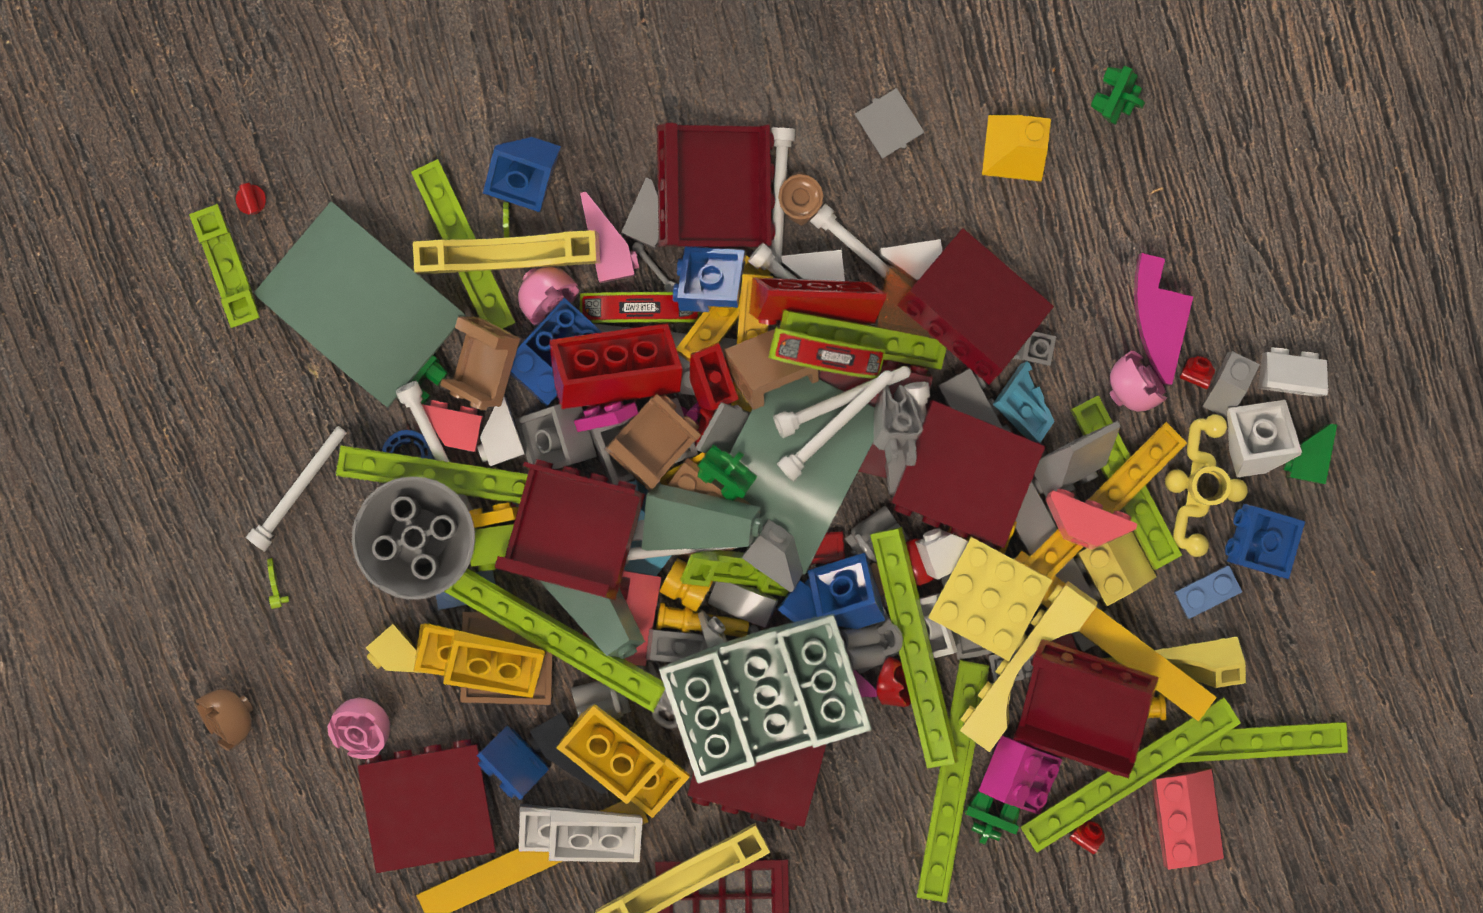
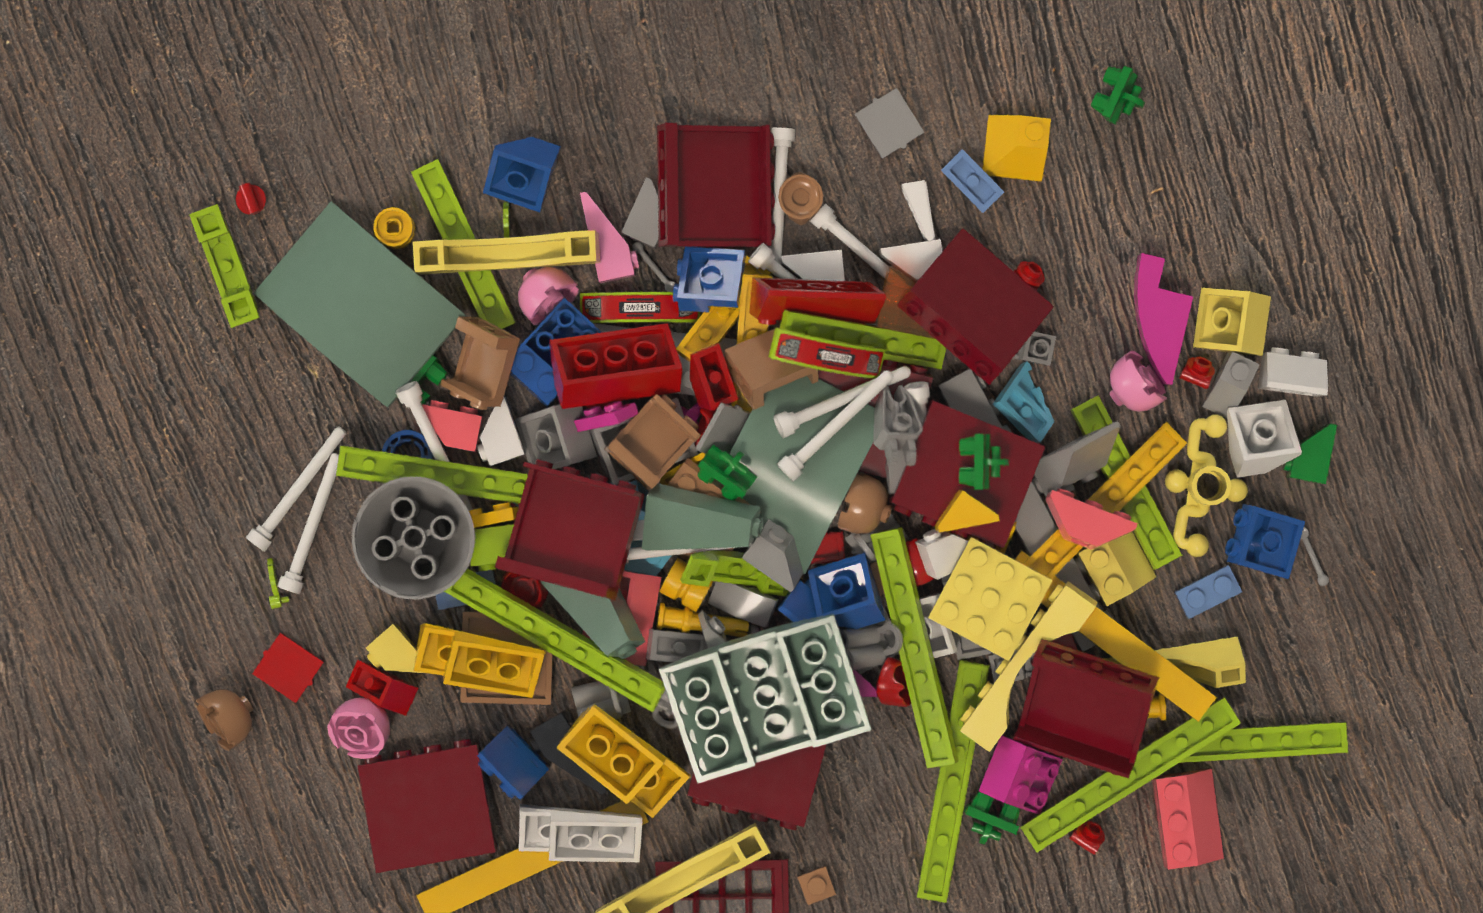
(288, 667): none -> red piece
(292, 579): none -> white piece
(382, 688): none -> red slope
(394, 228): none -> yellow wheel
(525, 588): none -> red hair
(816, 885): none -> medium nougat plate
(865, 505): none -> medium nougat cylinder
(918, 202): none -> white slope
(964, 512): none -> yellow slope
(972, 181): none -> medium blue plate
(980, 474): none -> green hips
(1030, 273): none -> red plate
(1232, 321): none -> light yellow slope
(1322, 579): none -> light grey hinge

